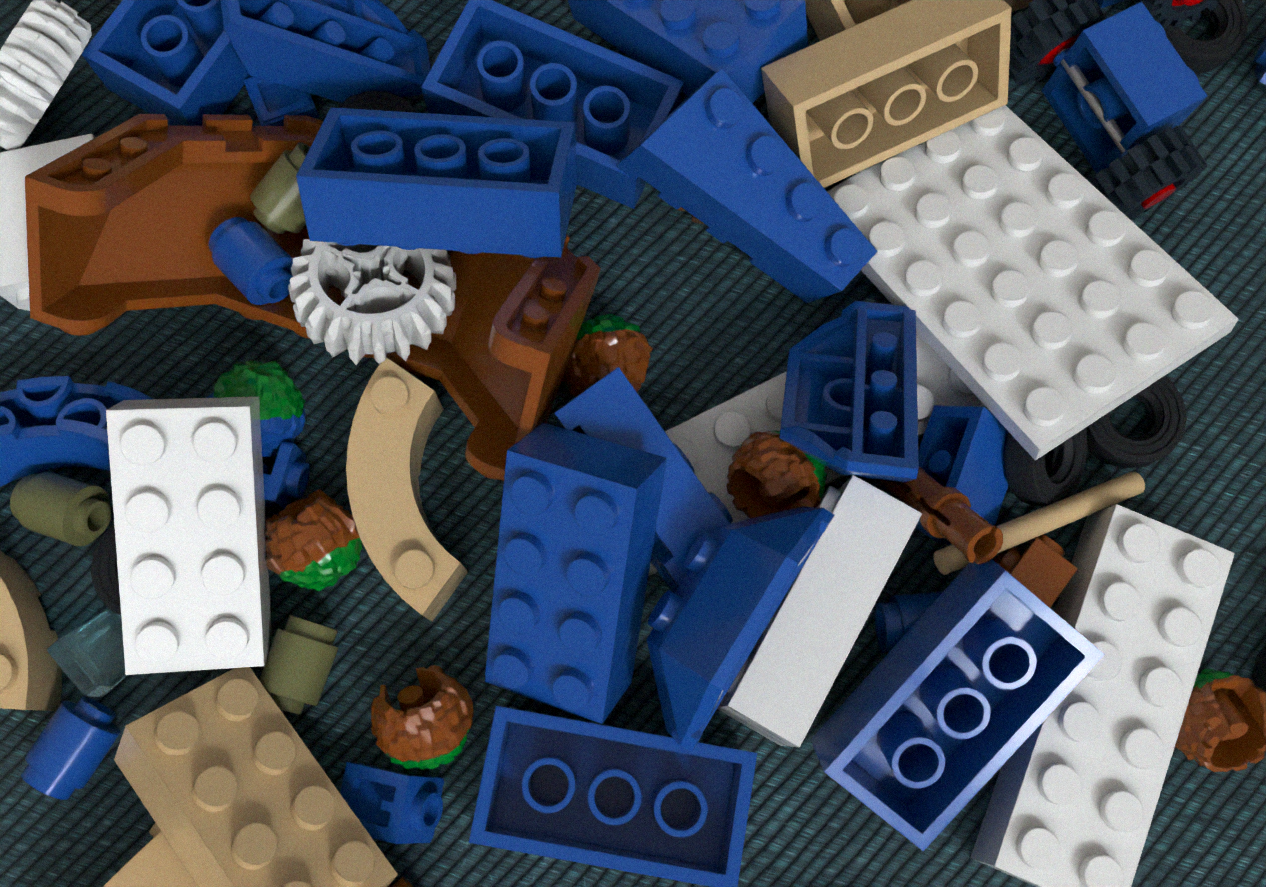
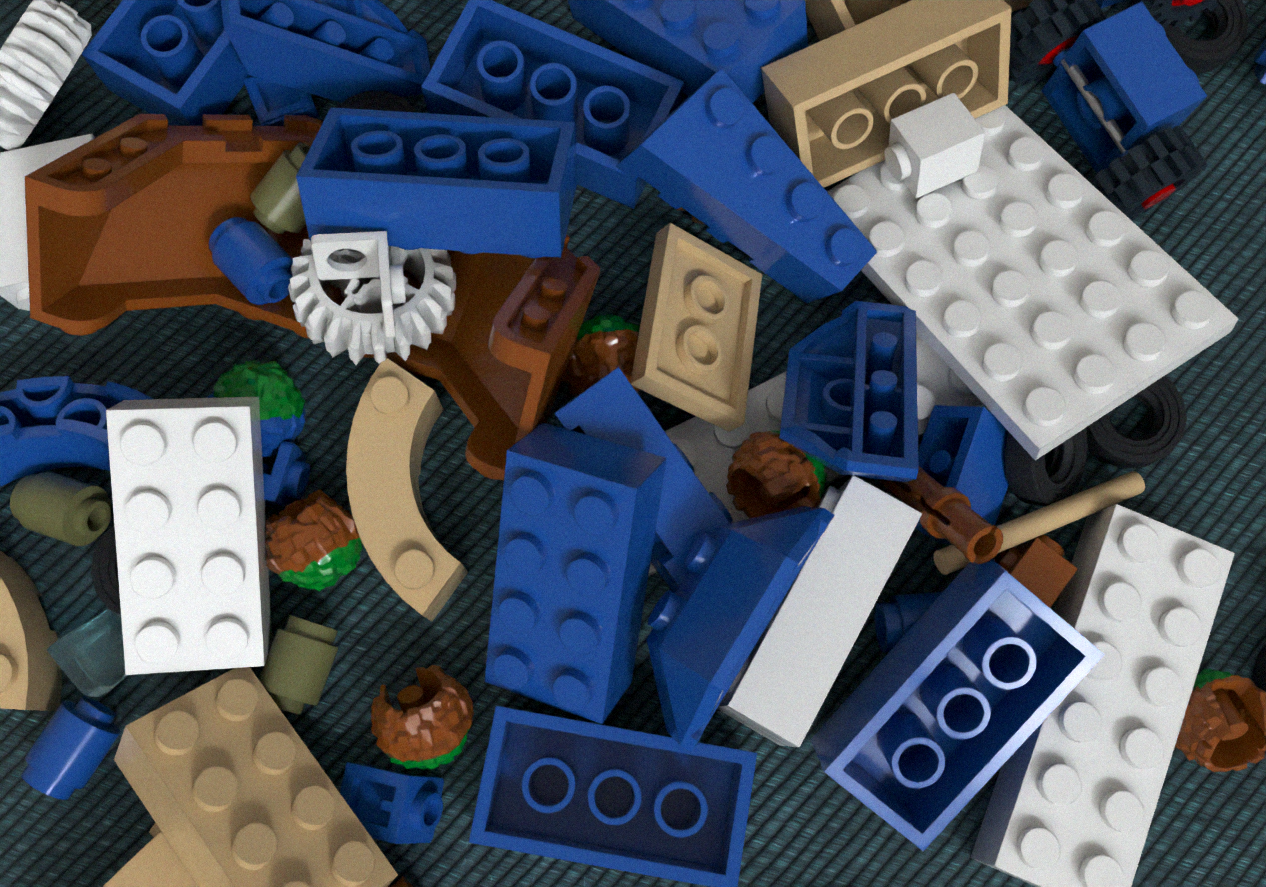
(374, 264): none -> white bracket
(697, 329): none -> tan plate
(934, 145): none -> white brick

